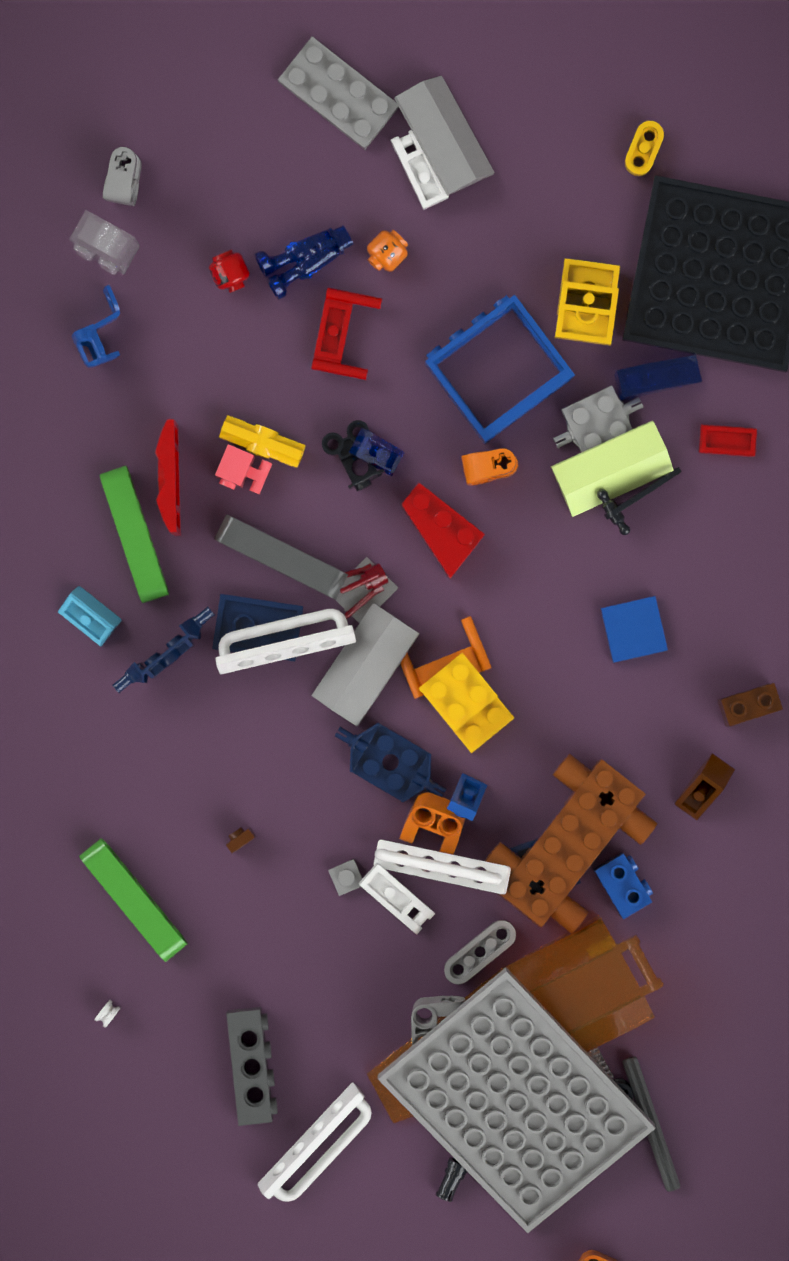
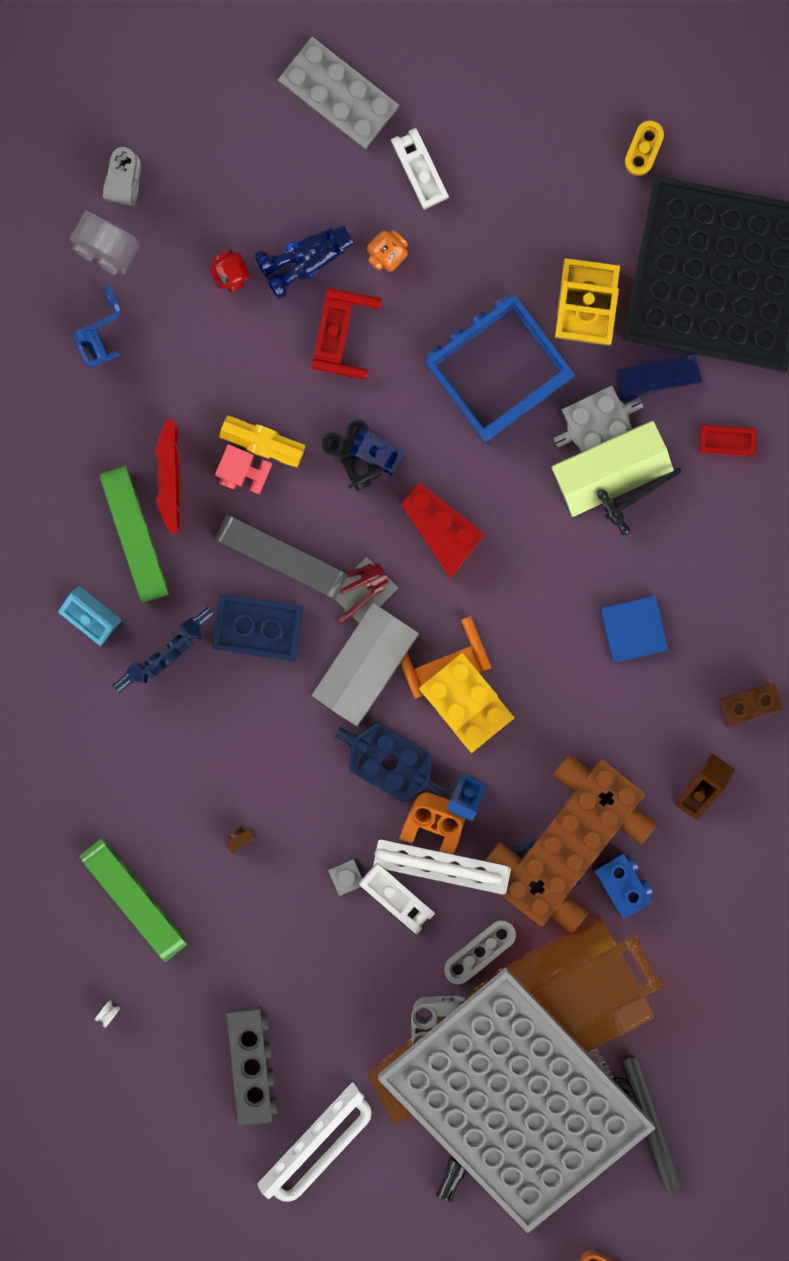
(231, 662): white piece -> none
(444, 135): light grey slope -> none
(481, 467): orange piece -> none

